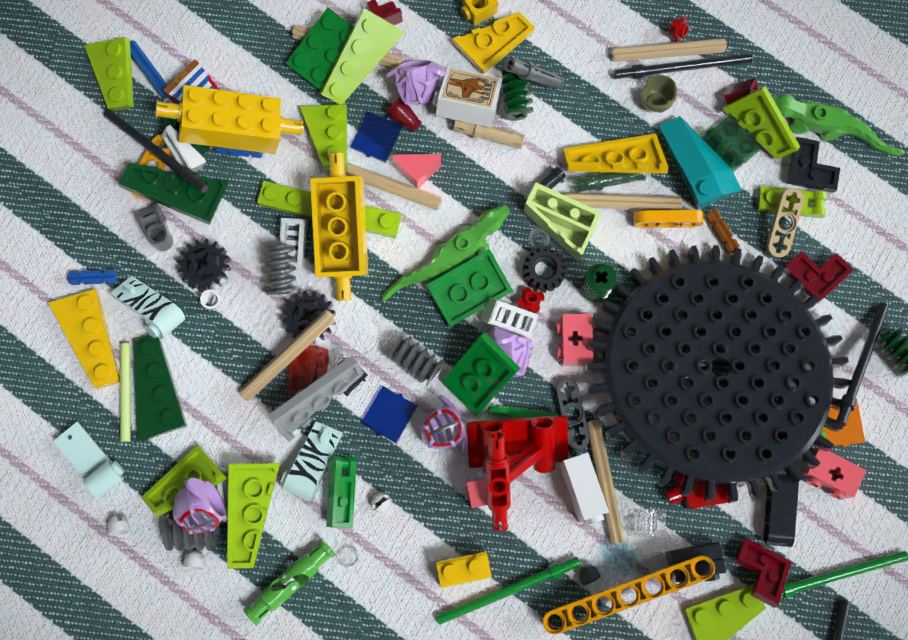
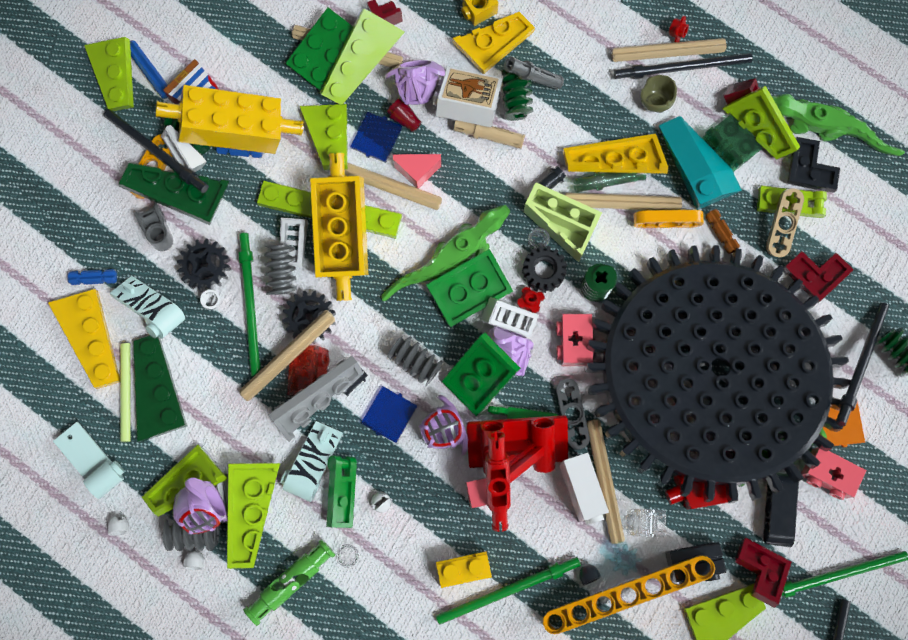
(246, 258): none -> green bar

